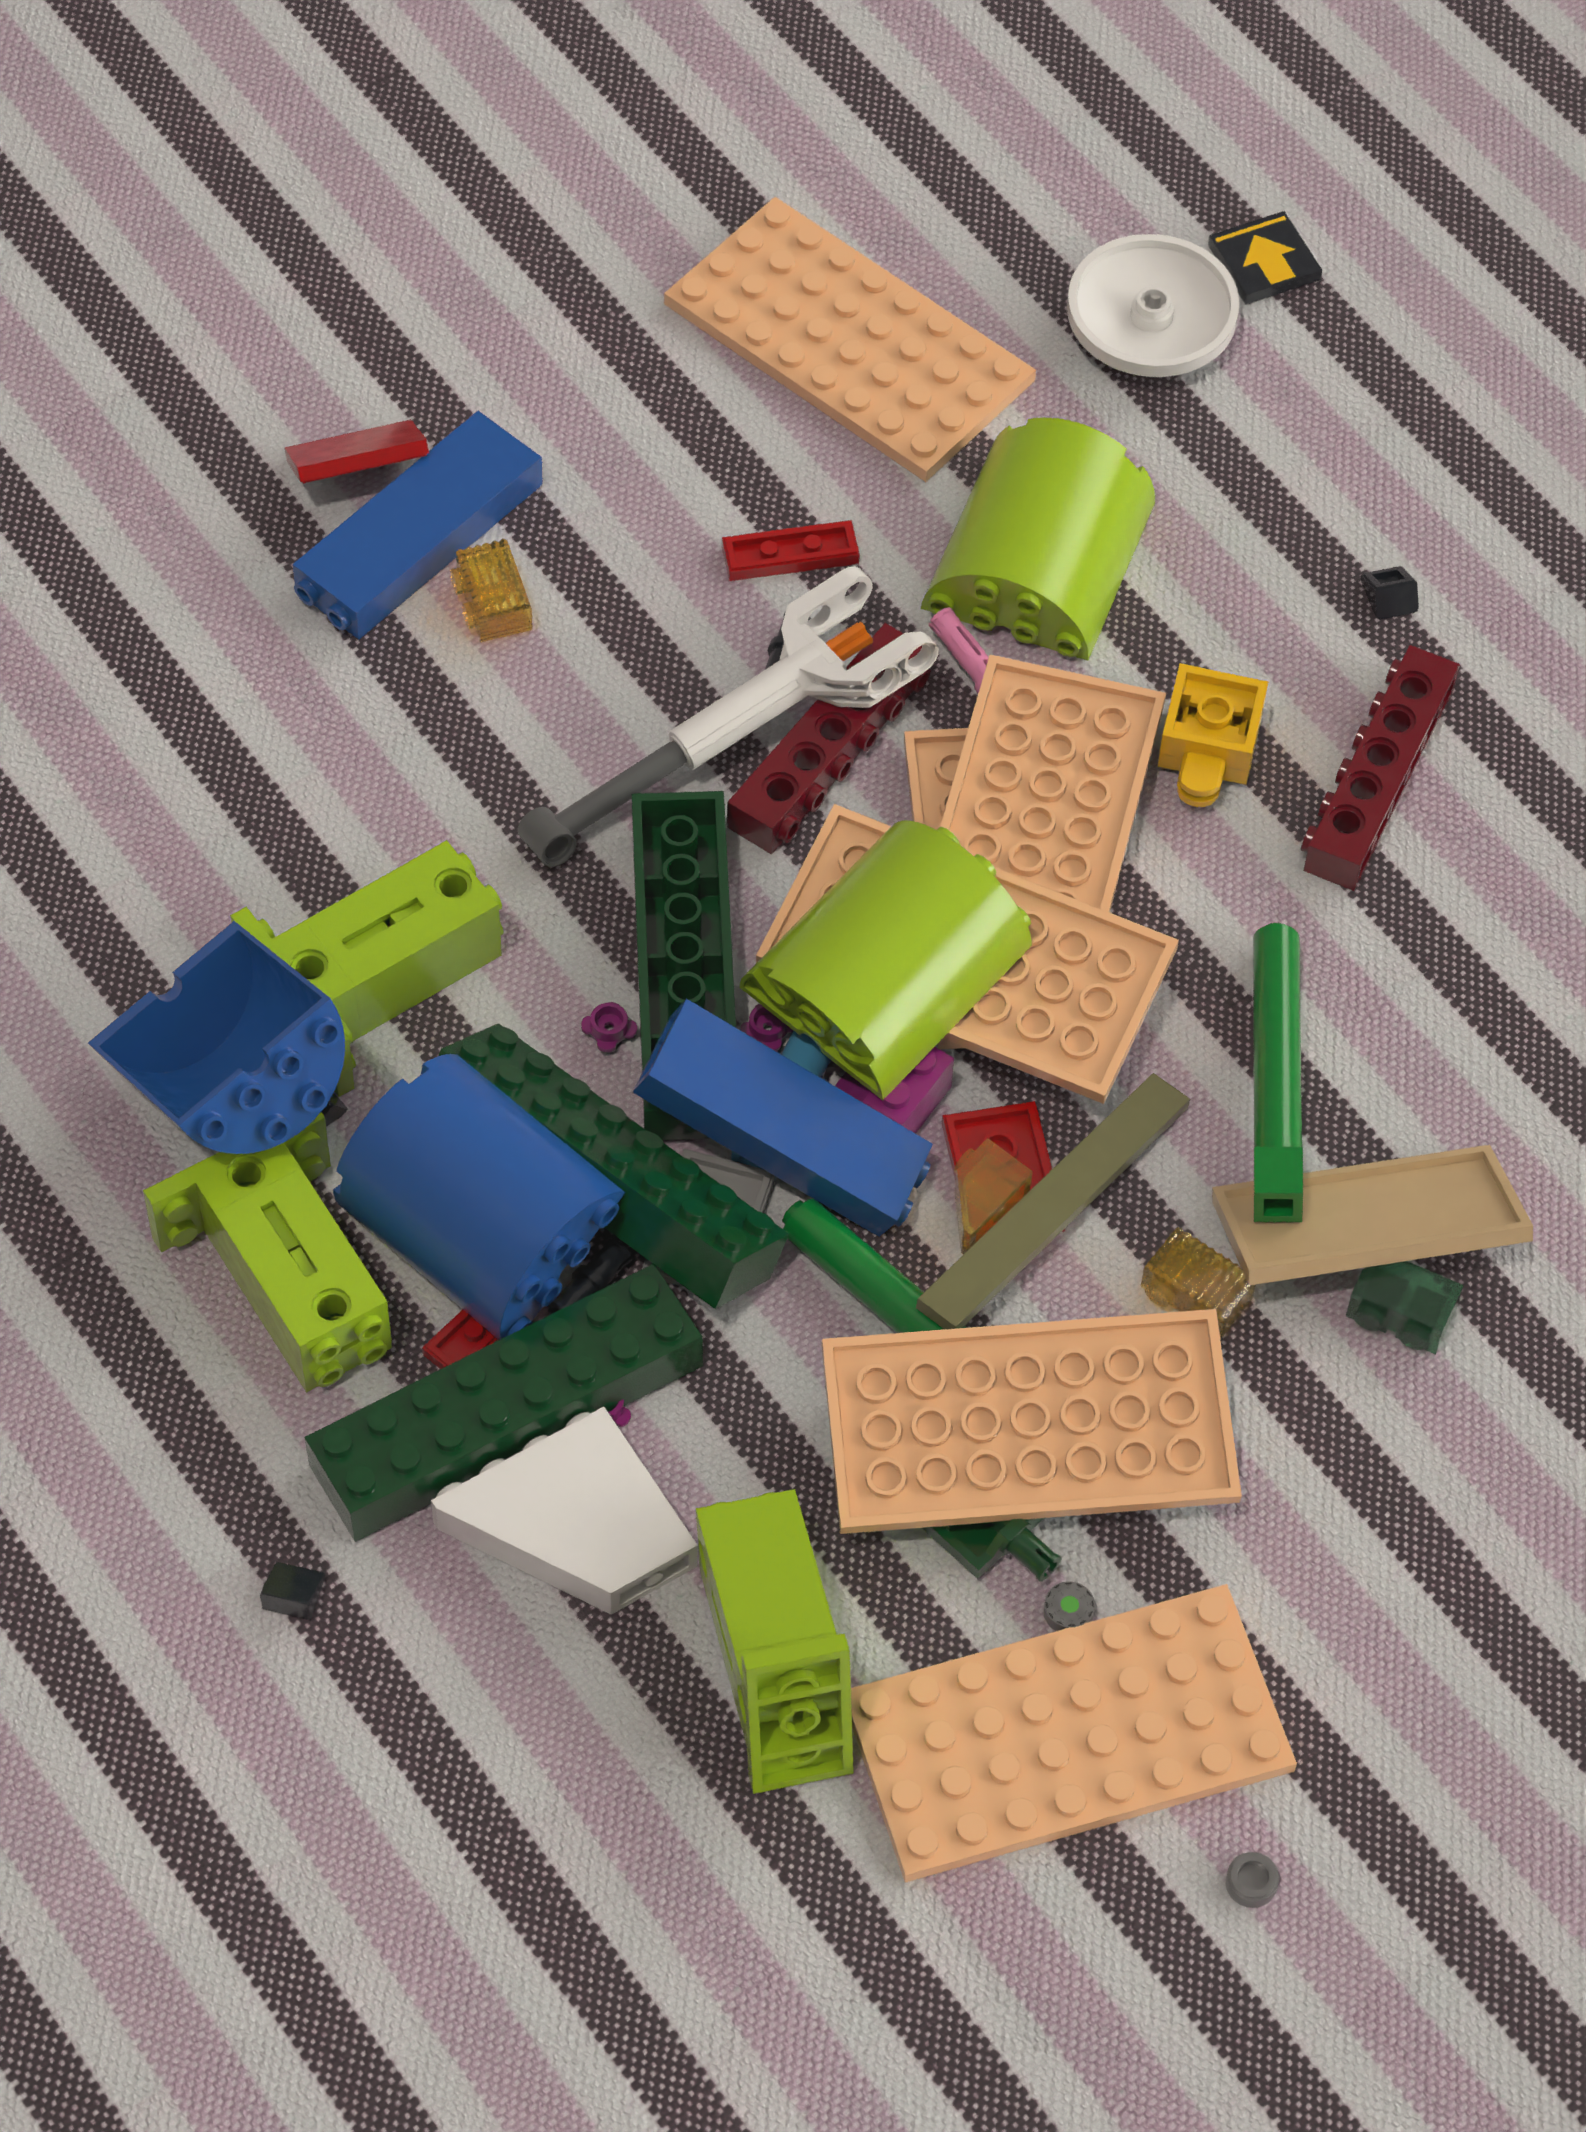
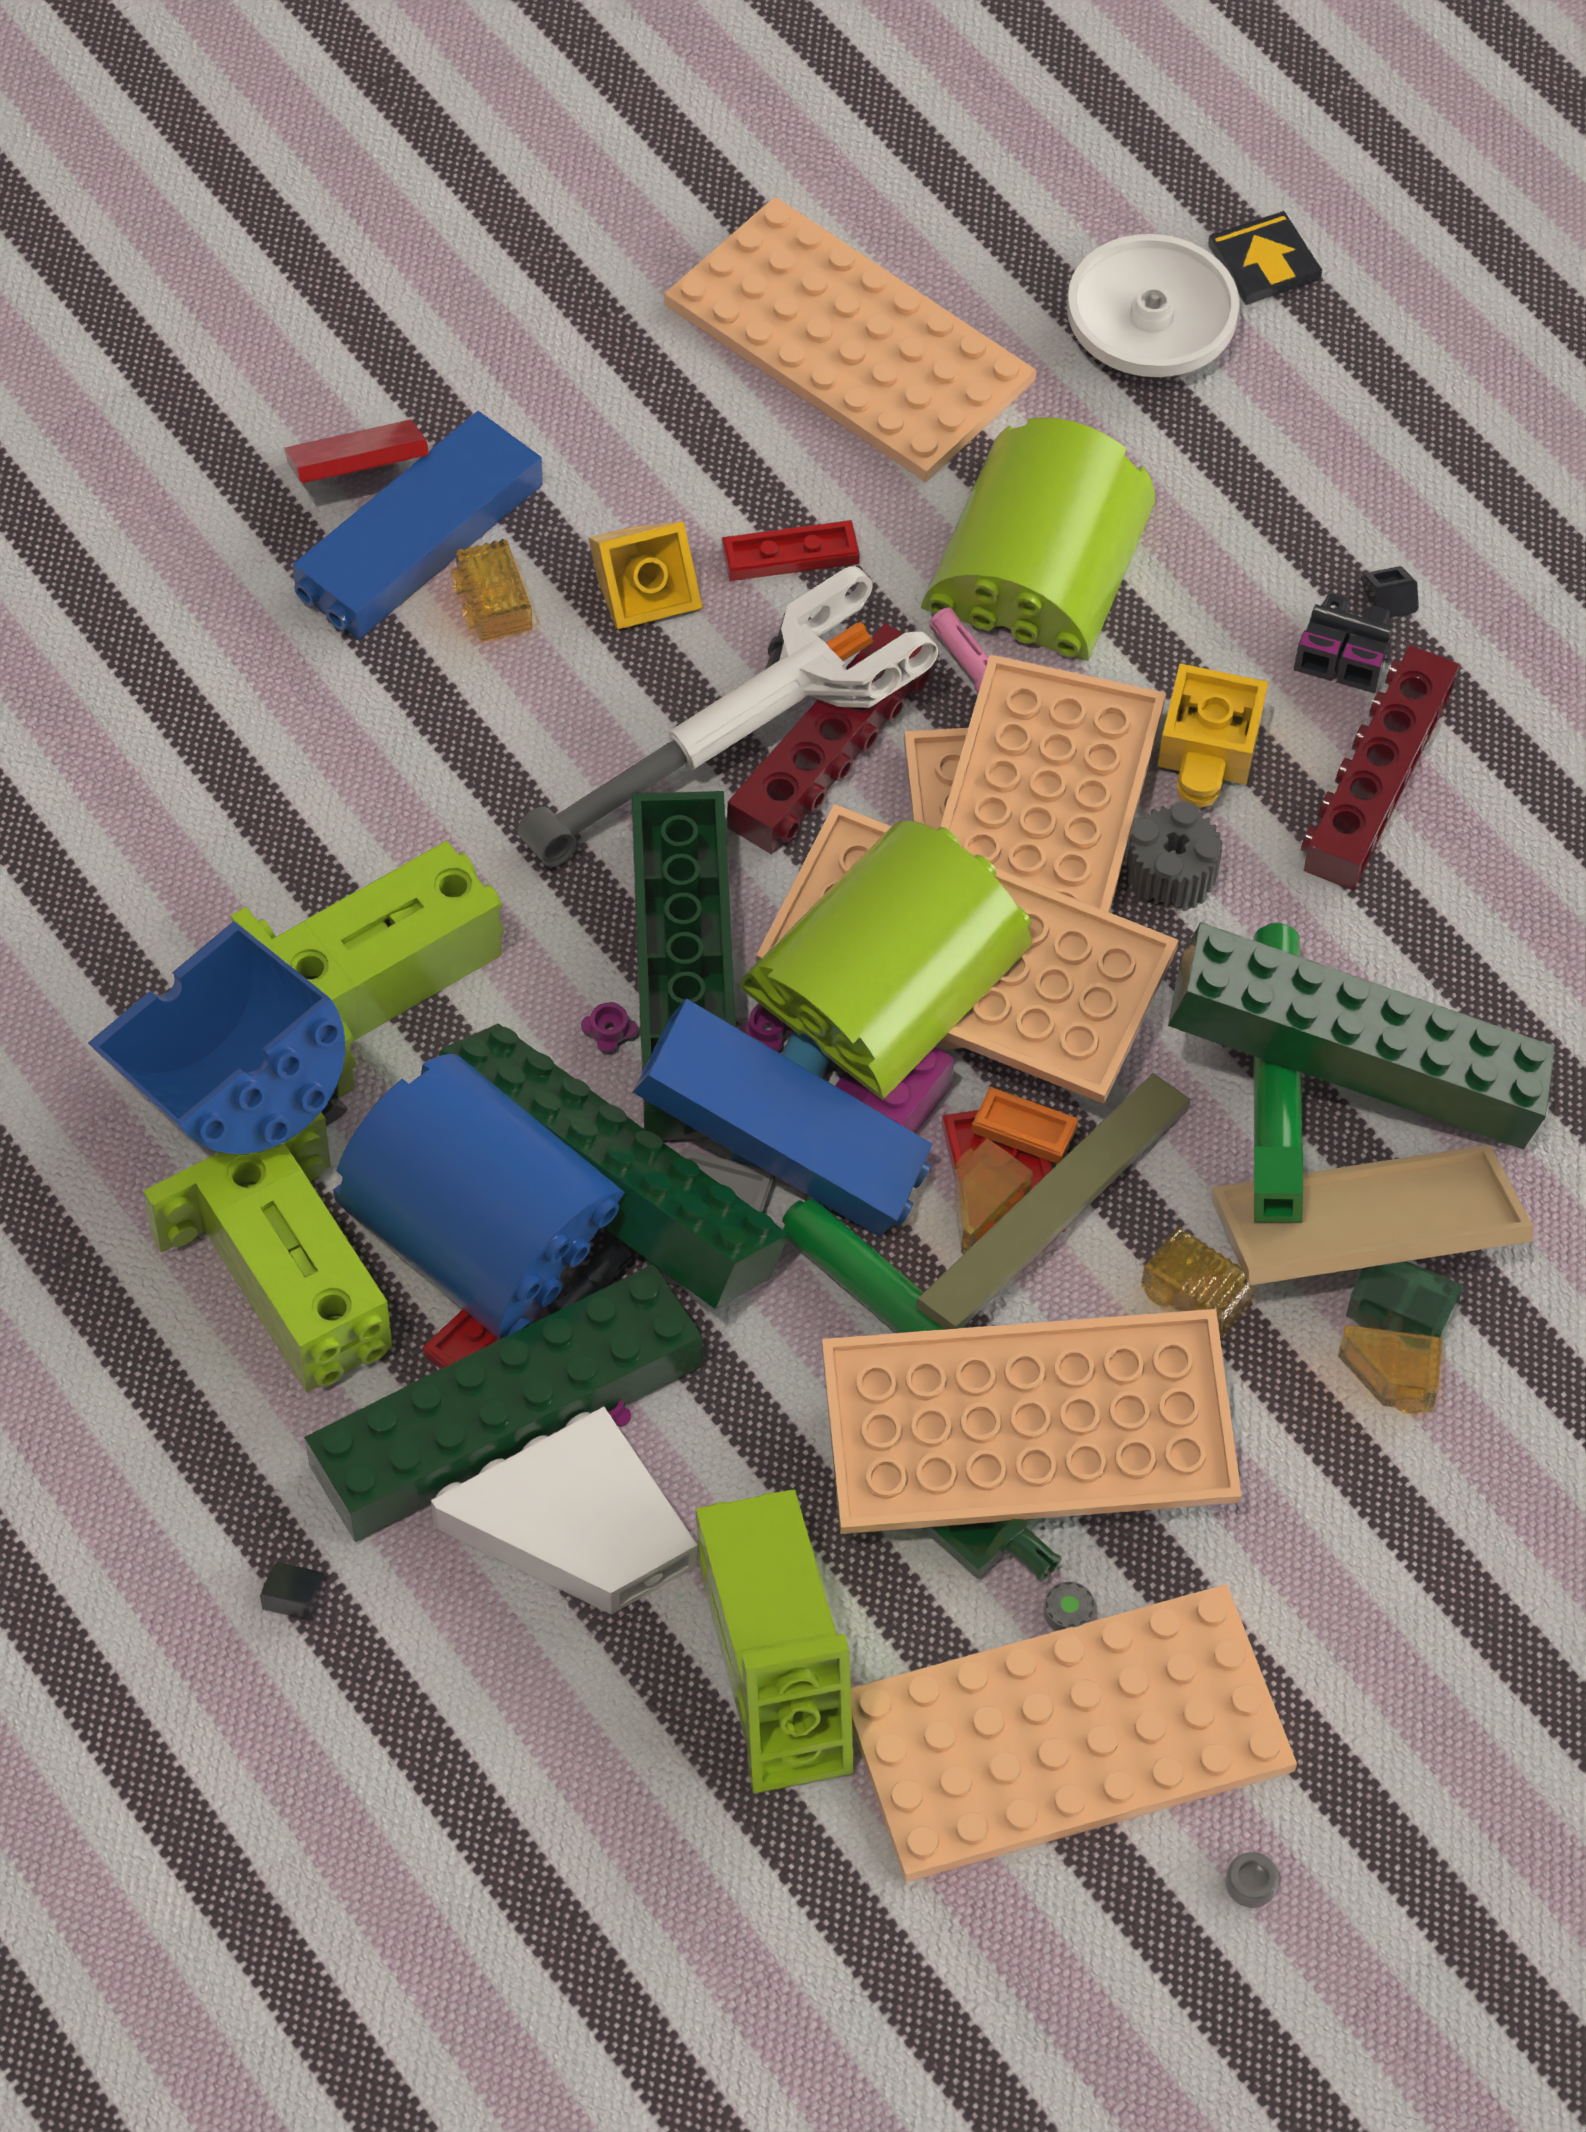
(645, 572): none -> yellow slope
(1025, 1125): none -> orange tile
(1174, 856): none -> dark grey brick
(1336, 631): none -> black hips
(1362, 1036): none -> dark green brick
(1394, 1366): none -> clear yellow slope

